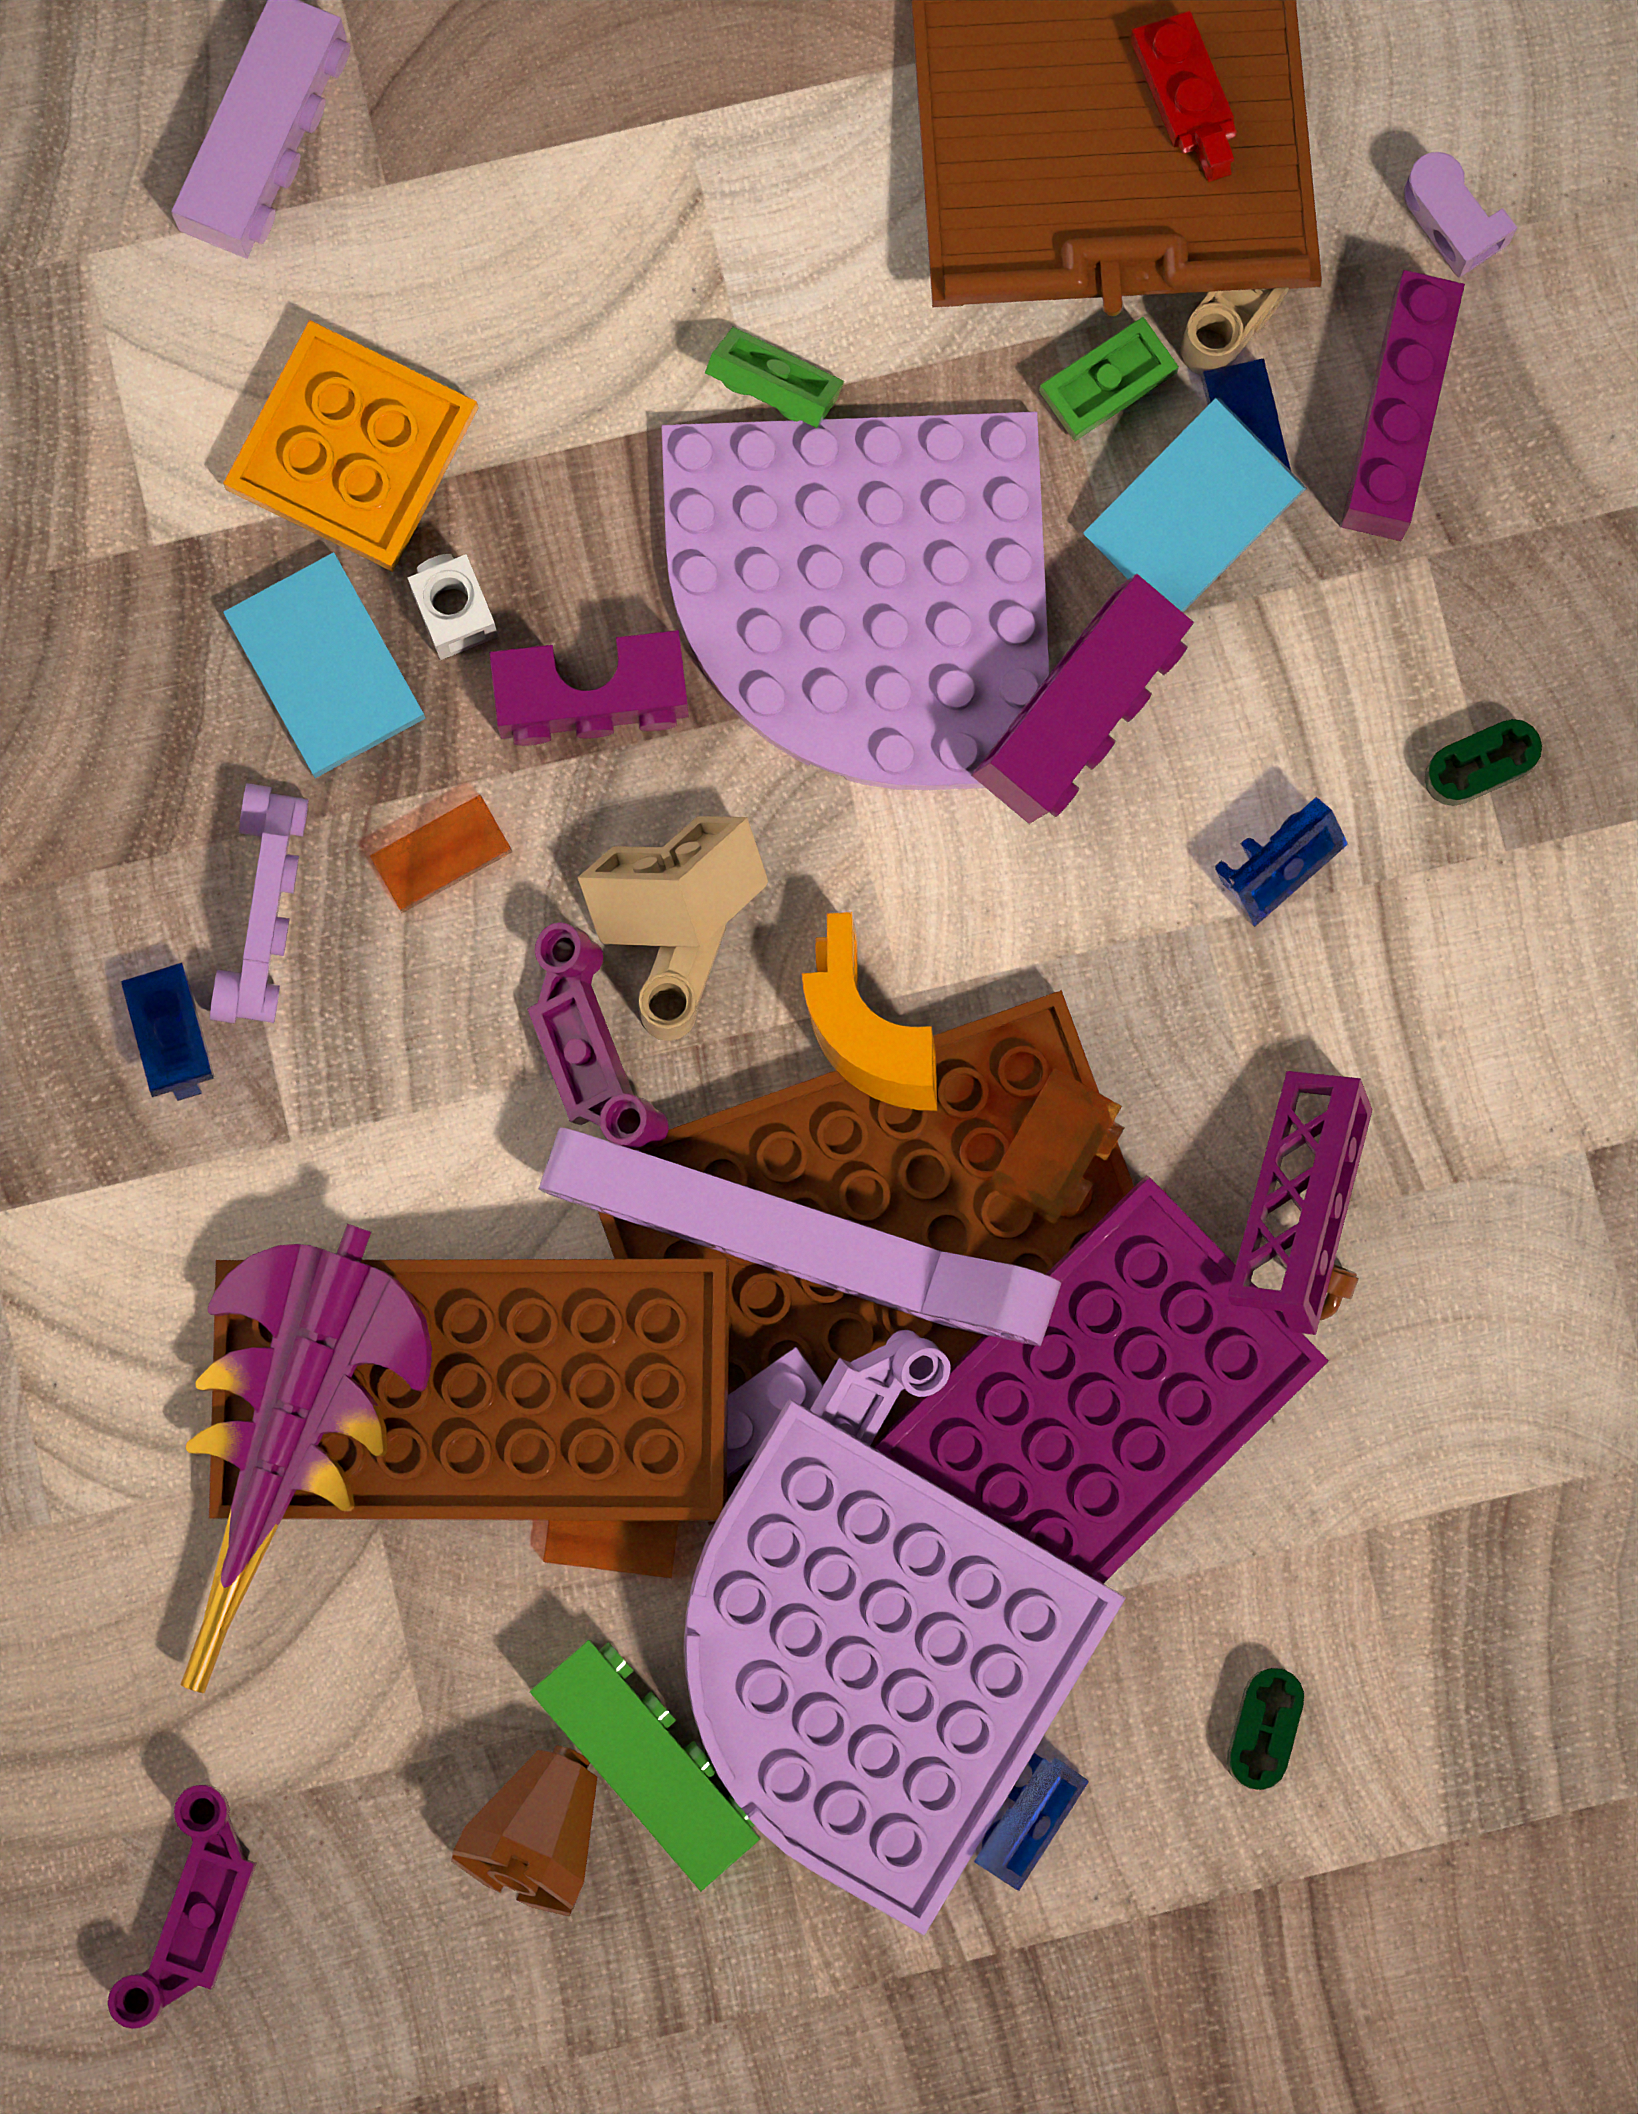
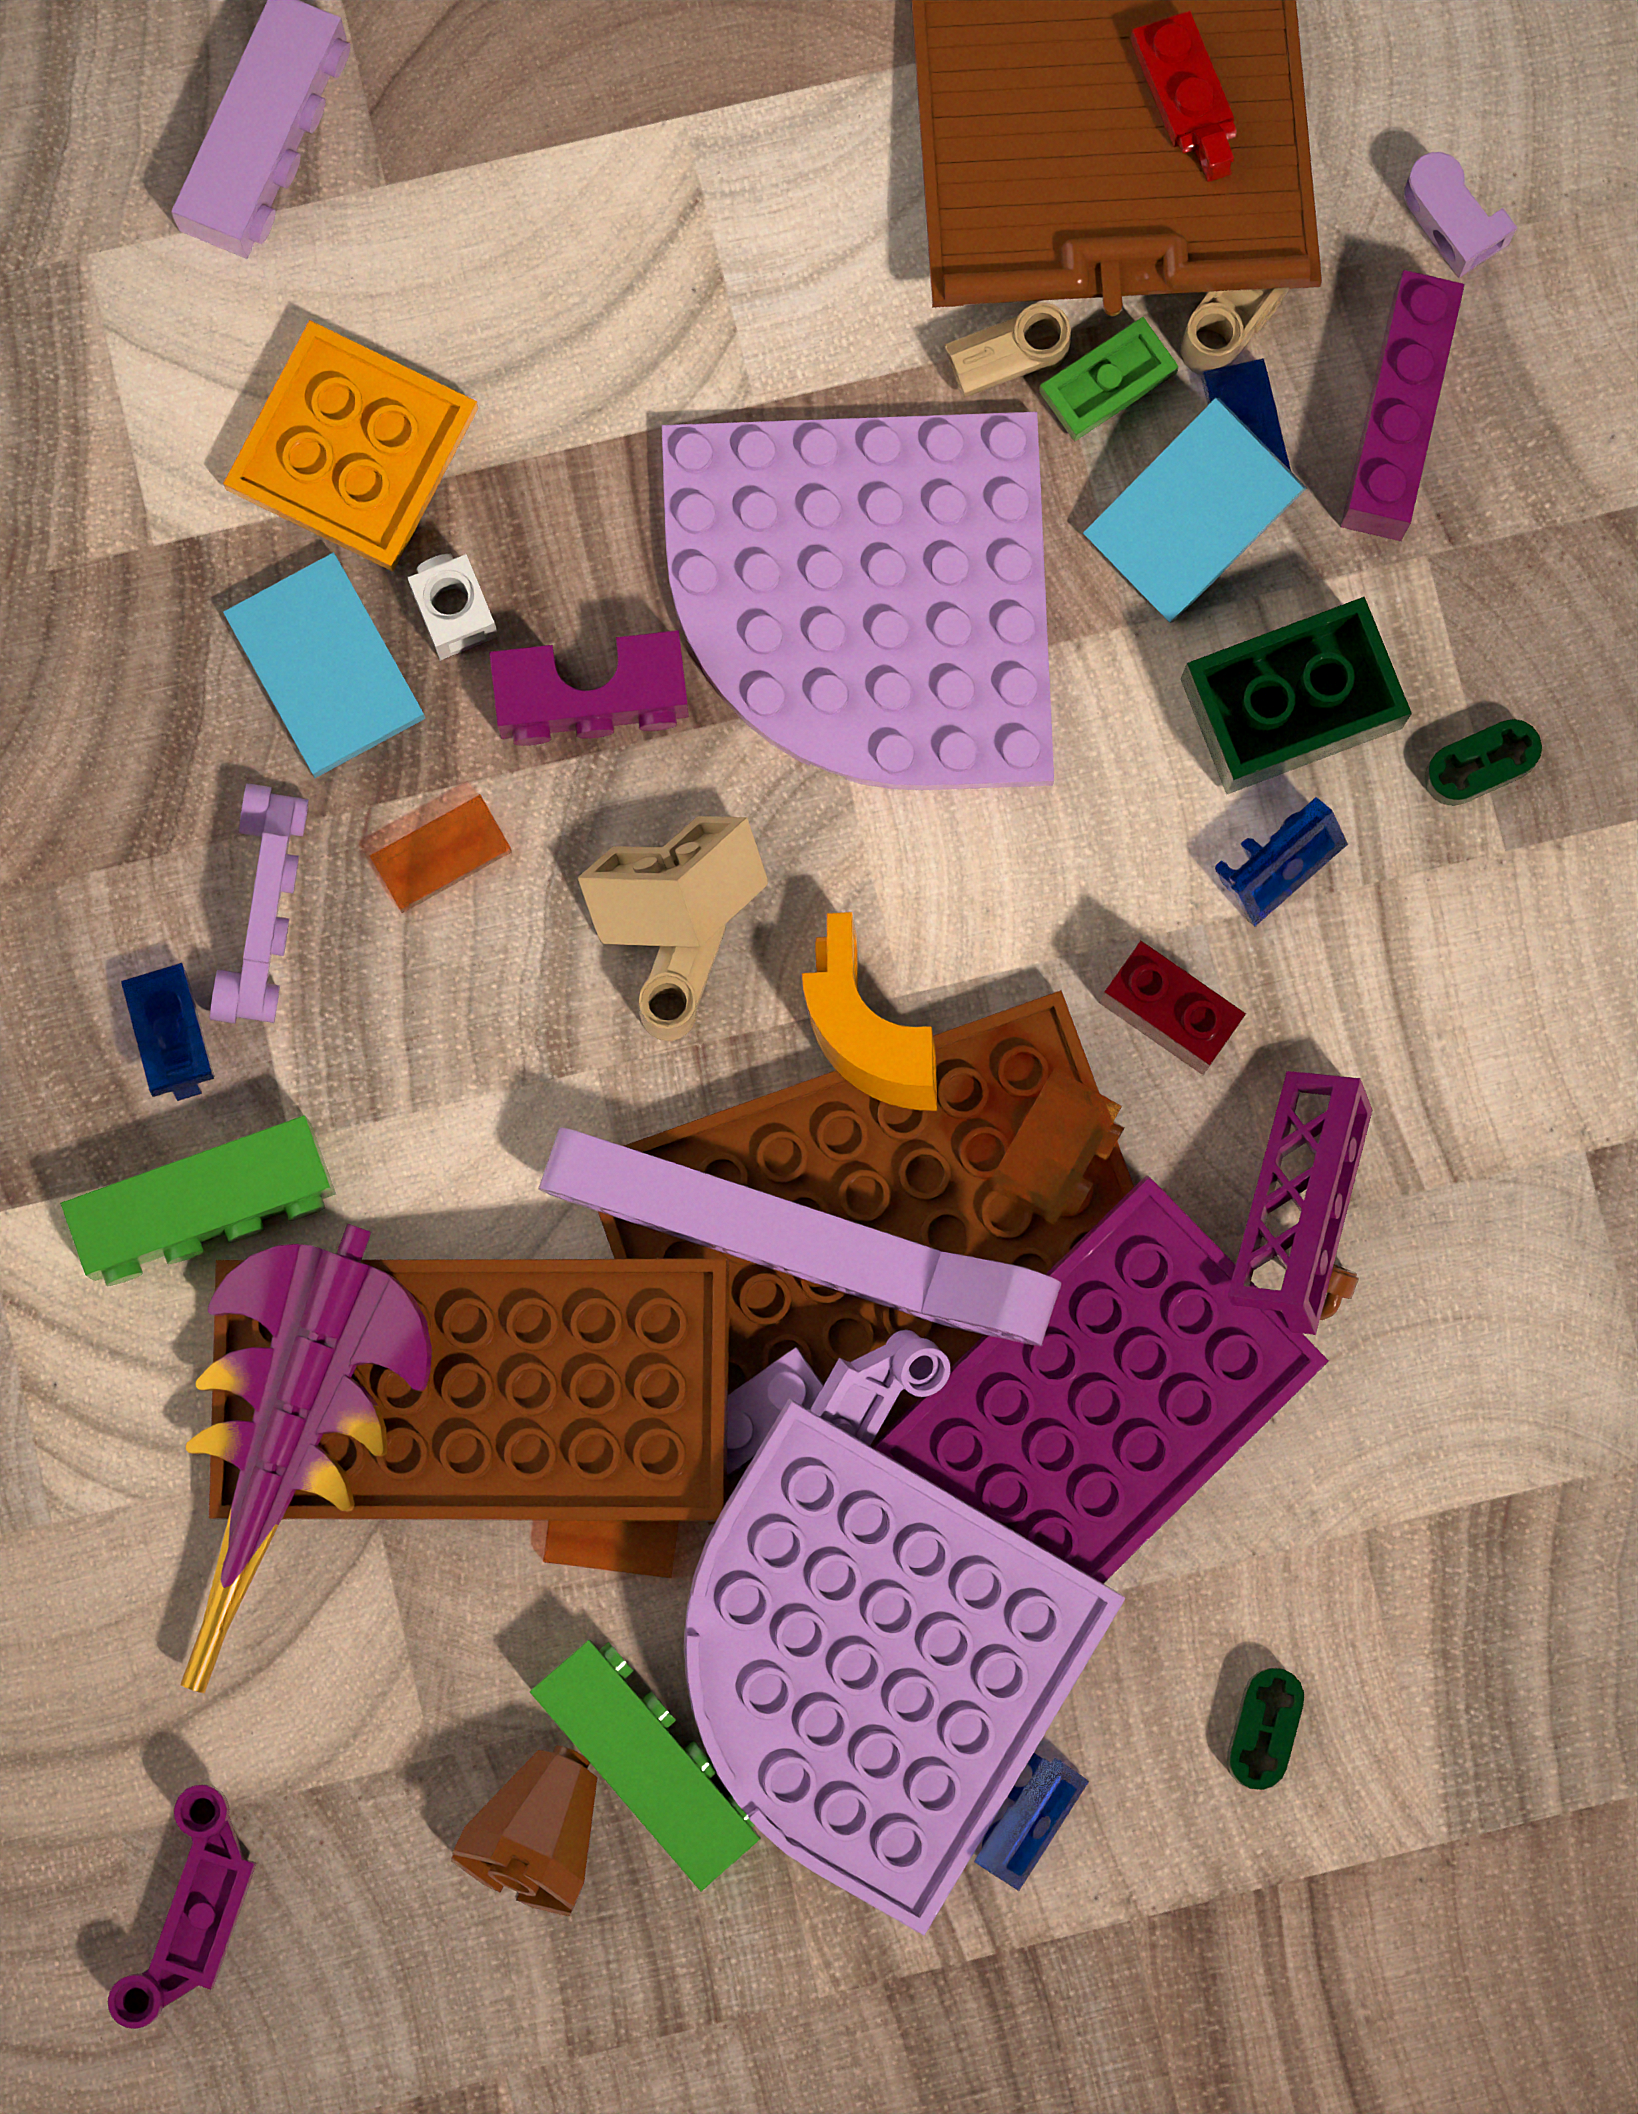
(198, 1200): none -> bright green brick
(581, 1046): magenta plate -> none
(774, 377): bright green plate -> none
(1003, 352): none -> tan piece
(1084, 700): magenta brick -> none
(1172, 1007): none -> dark red hinge
(1295, 695): none -> dark green brick

